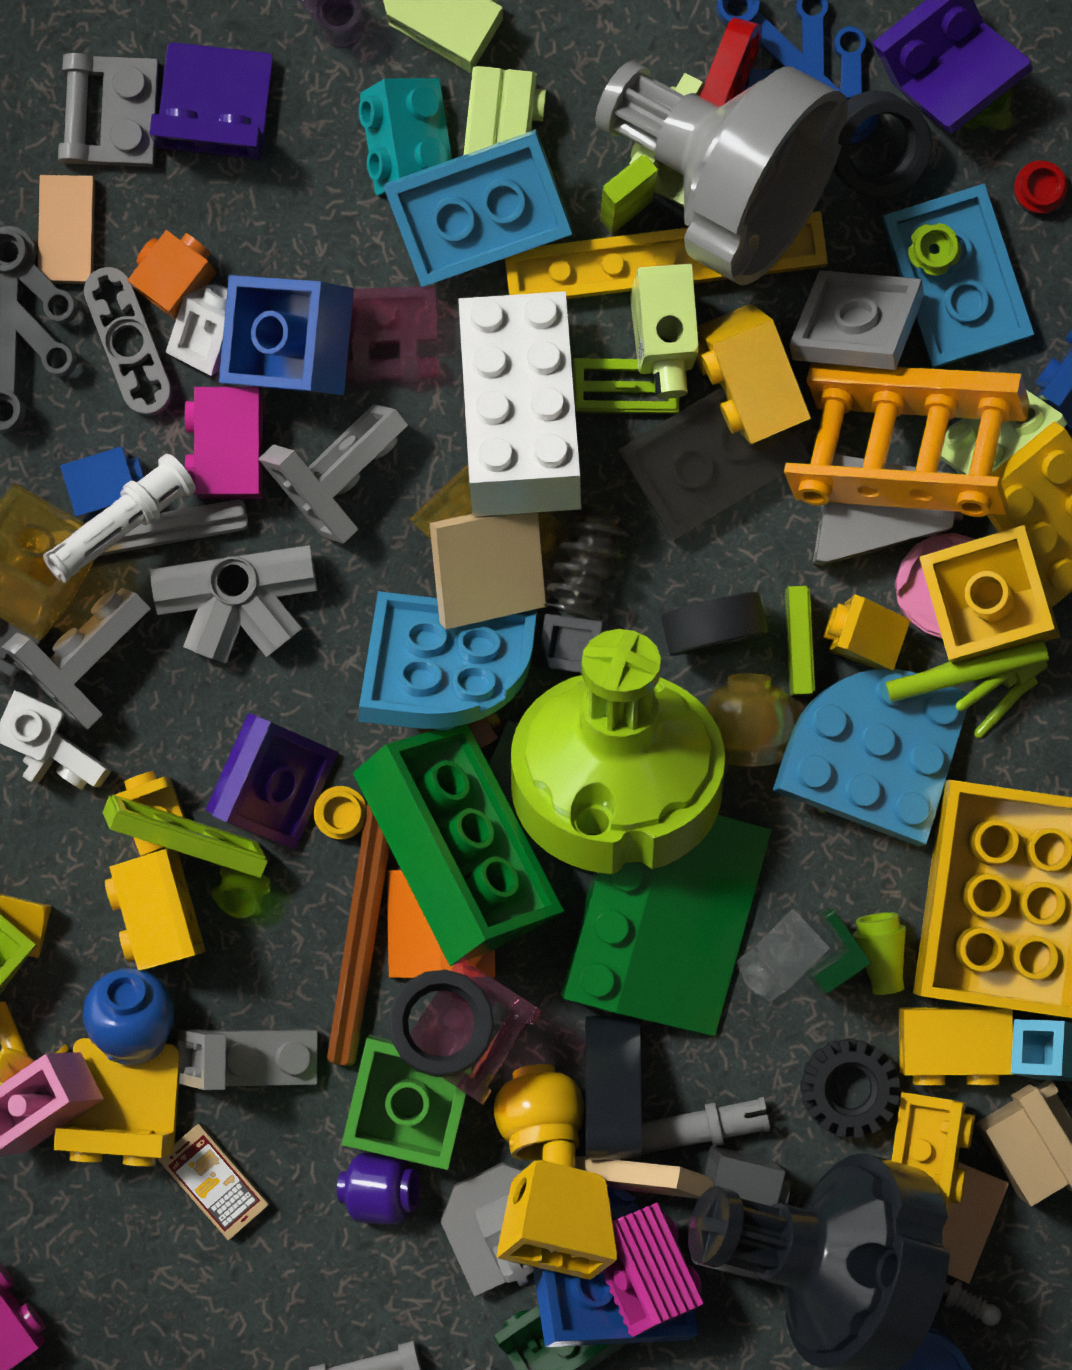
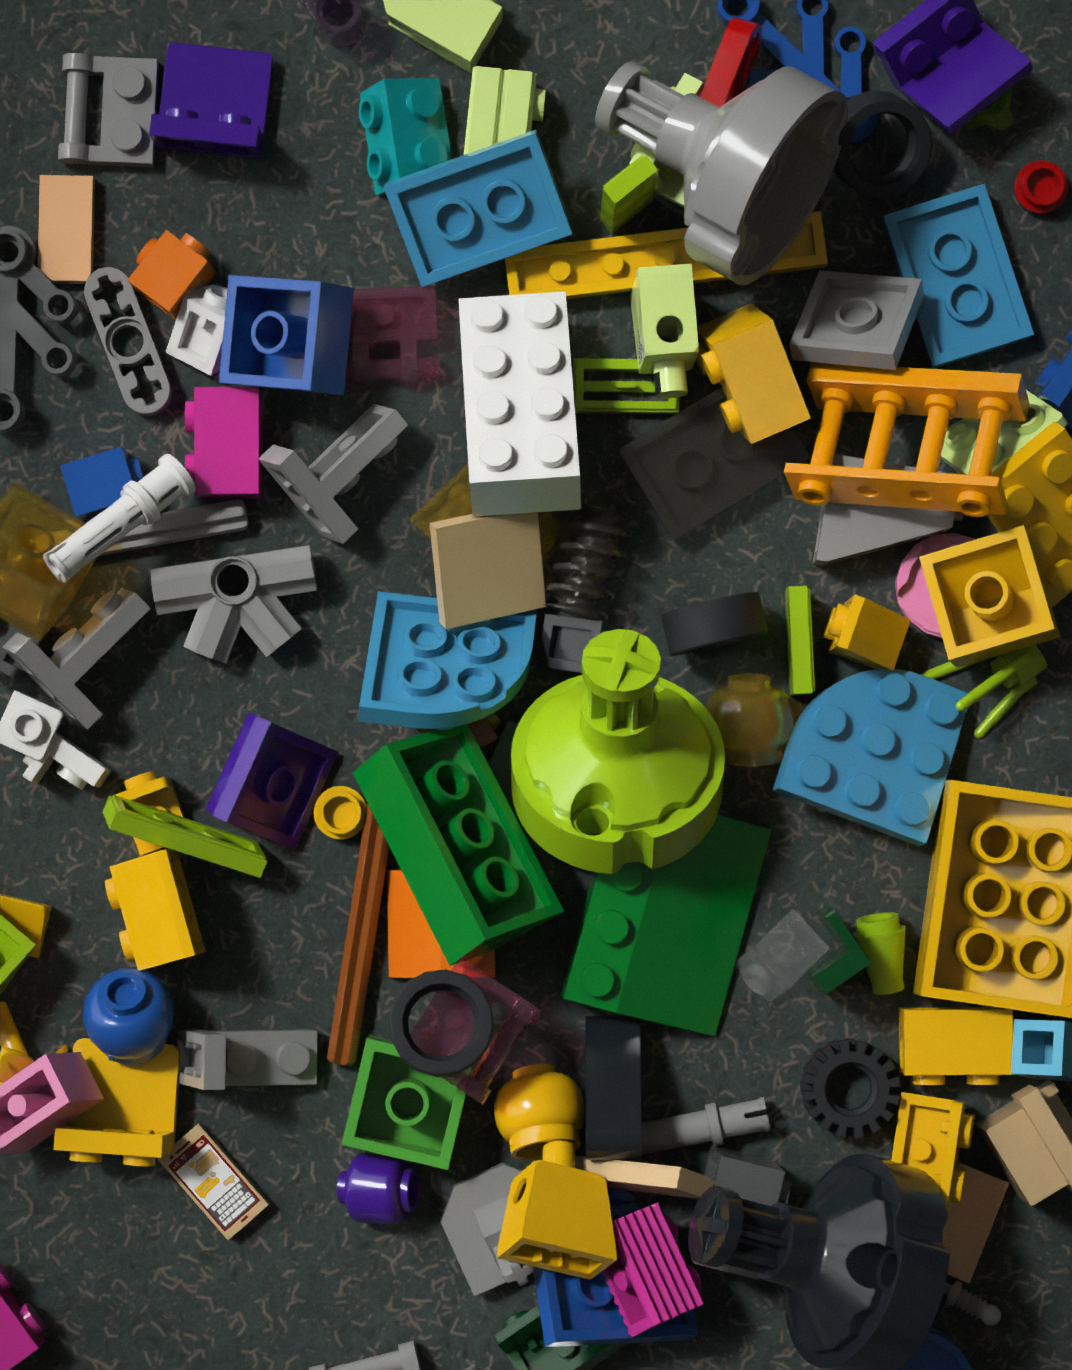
(240, 893): clear neon green plate -> none
(938, 235): lime plate -> none
(967, 671): lime bar -> none

